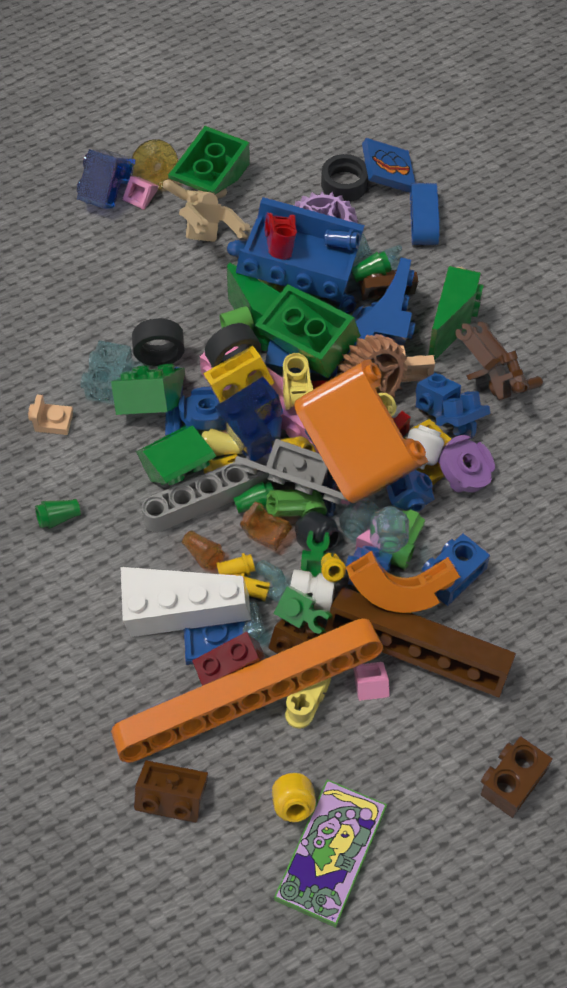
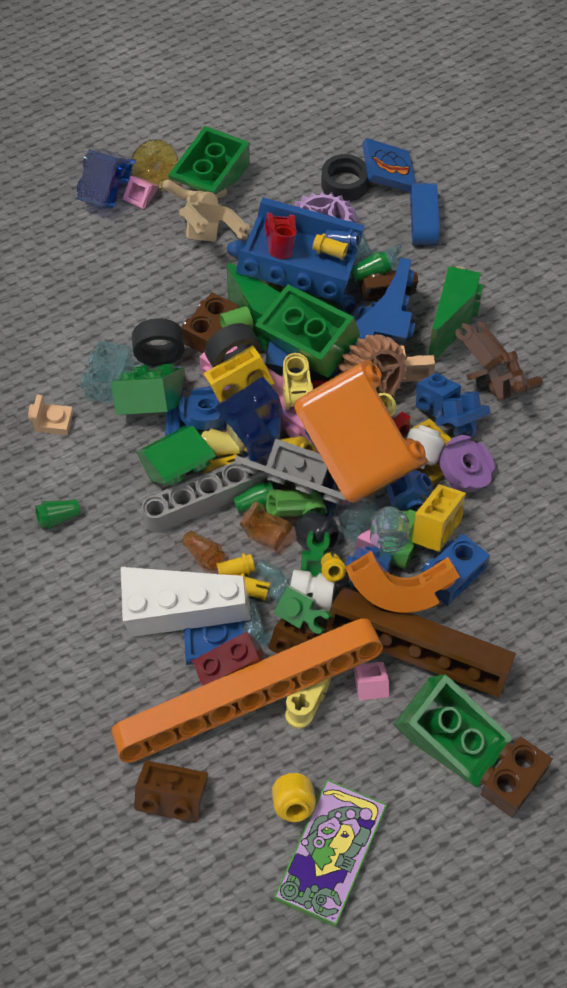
(205, 321): none -> reddish brown brick
(329, 246): none -> yellow pin
(438, 517): none -> yellow brick
(453, 729): none -> green slope

